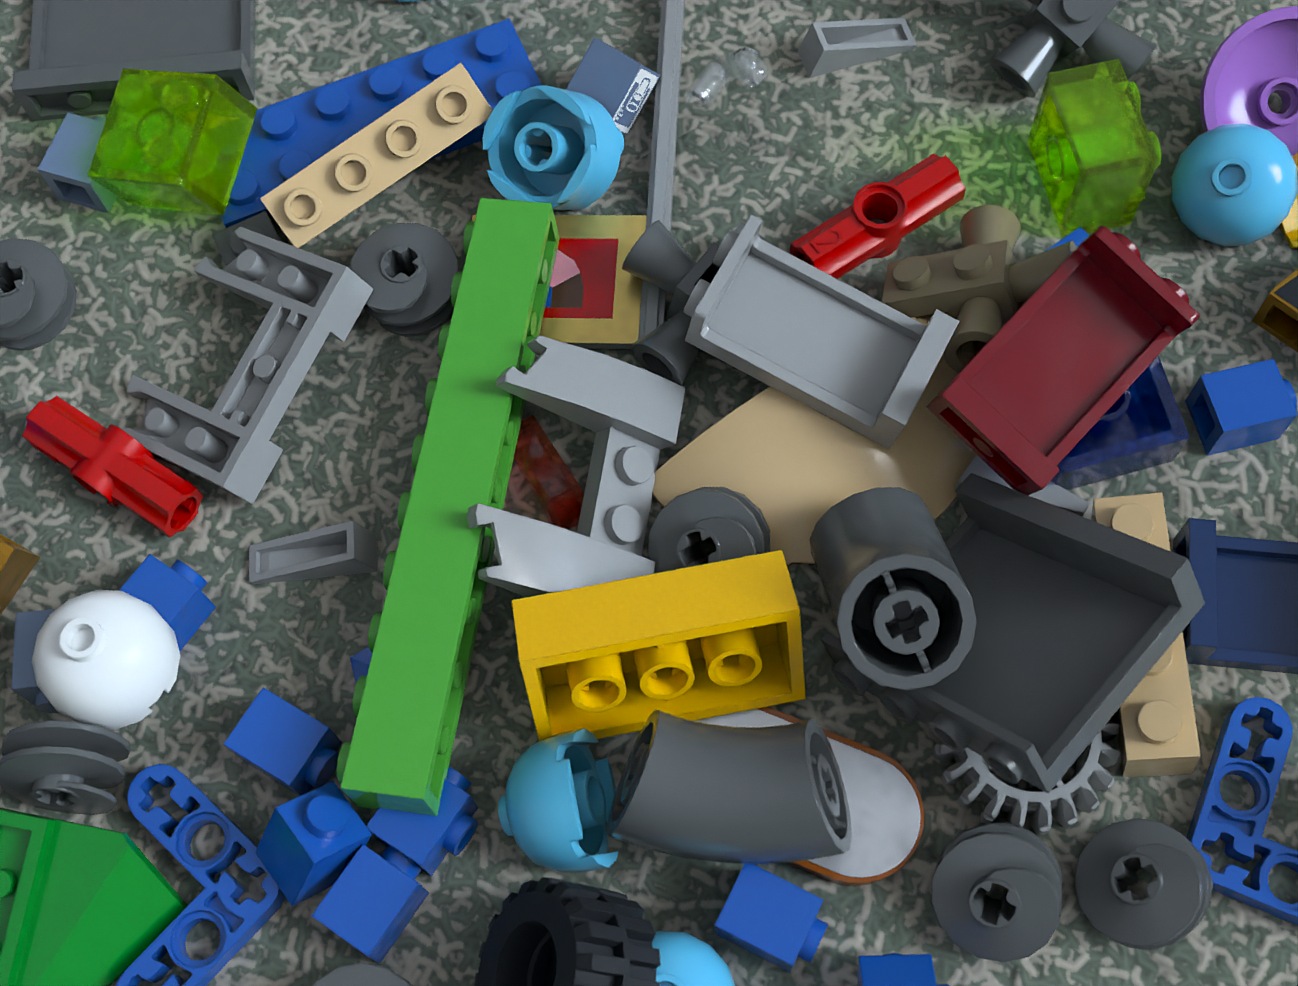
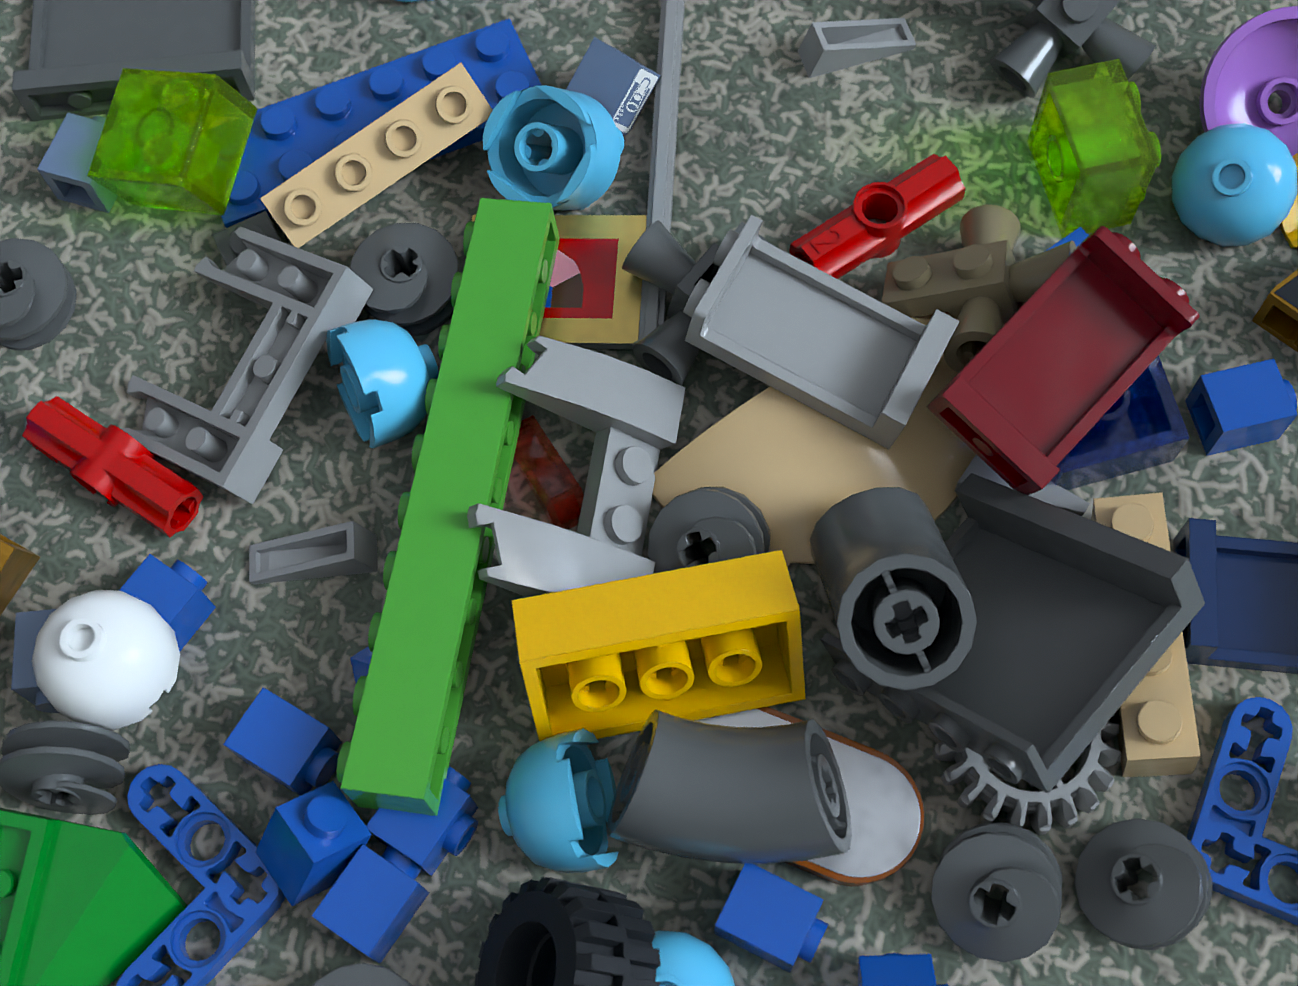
(381, 378): none -> medium azure cylinder
(723, 70): clear arm -> none

